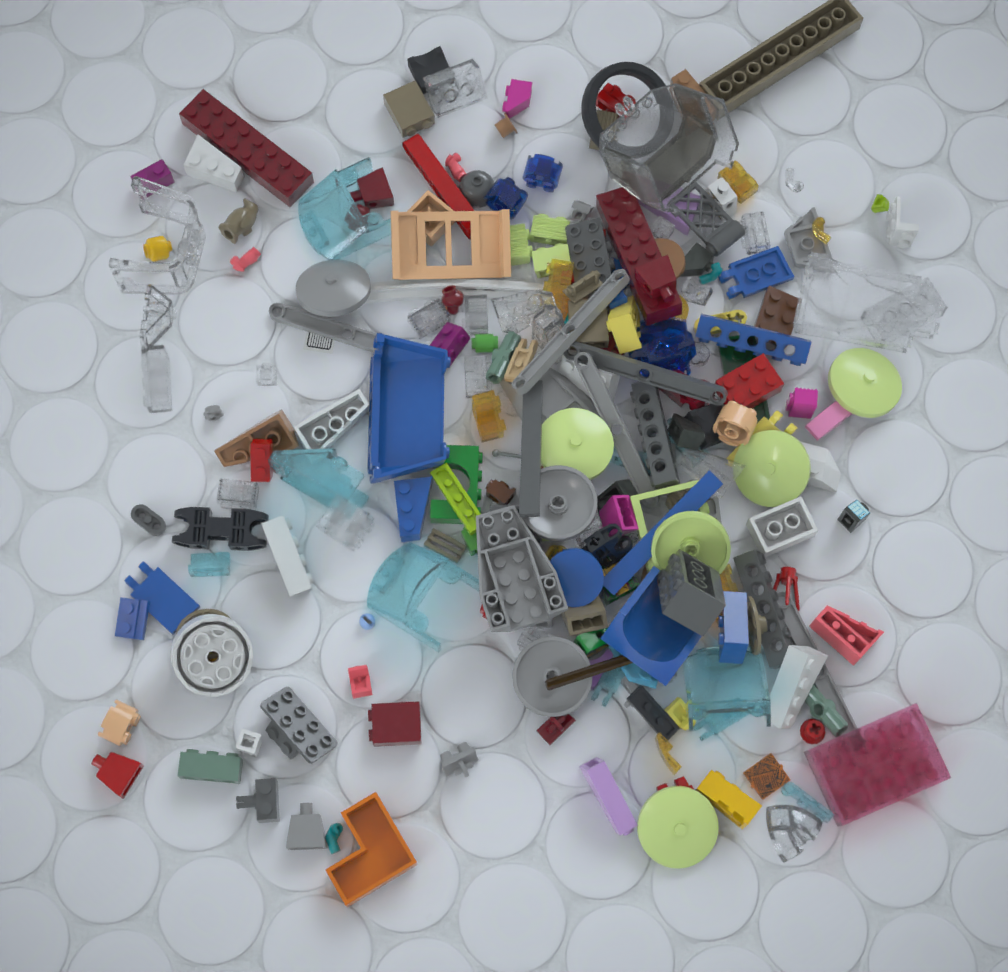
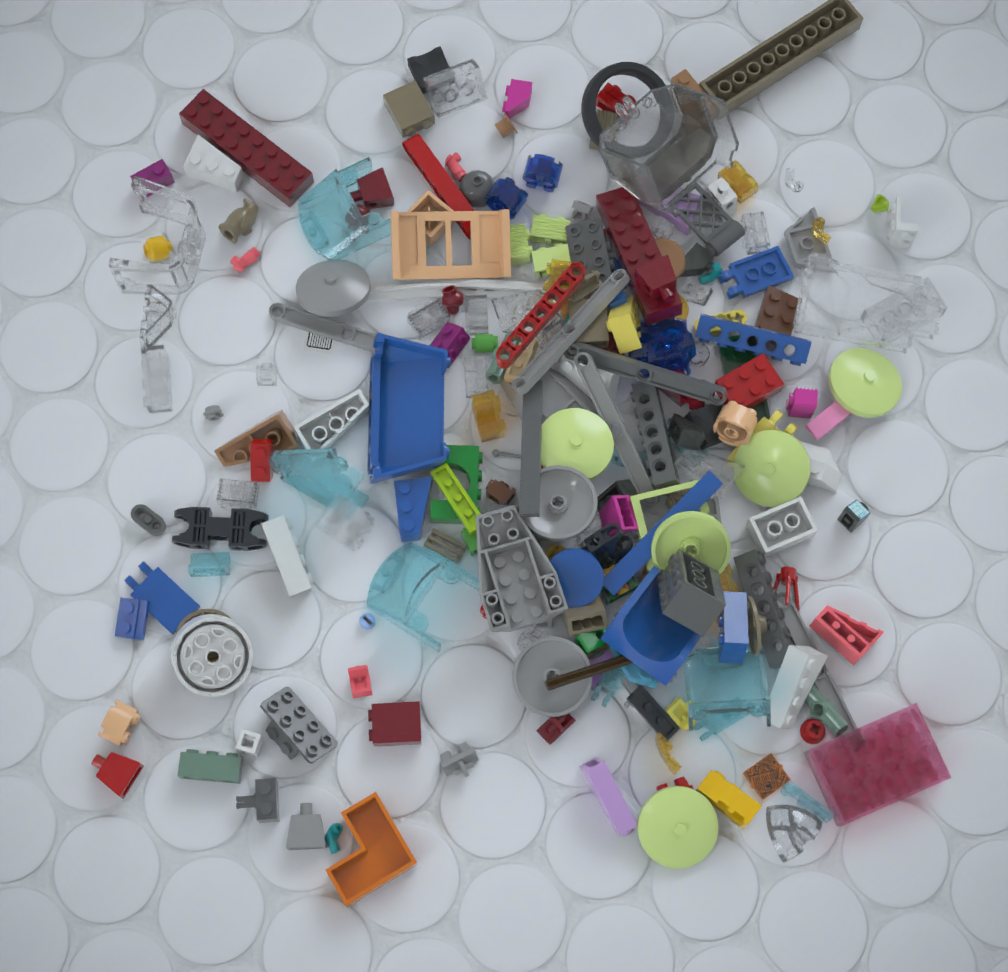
(538, 323): none -> red beam

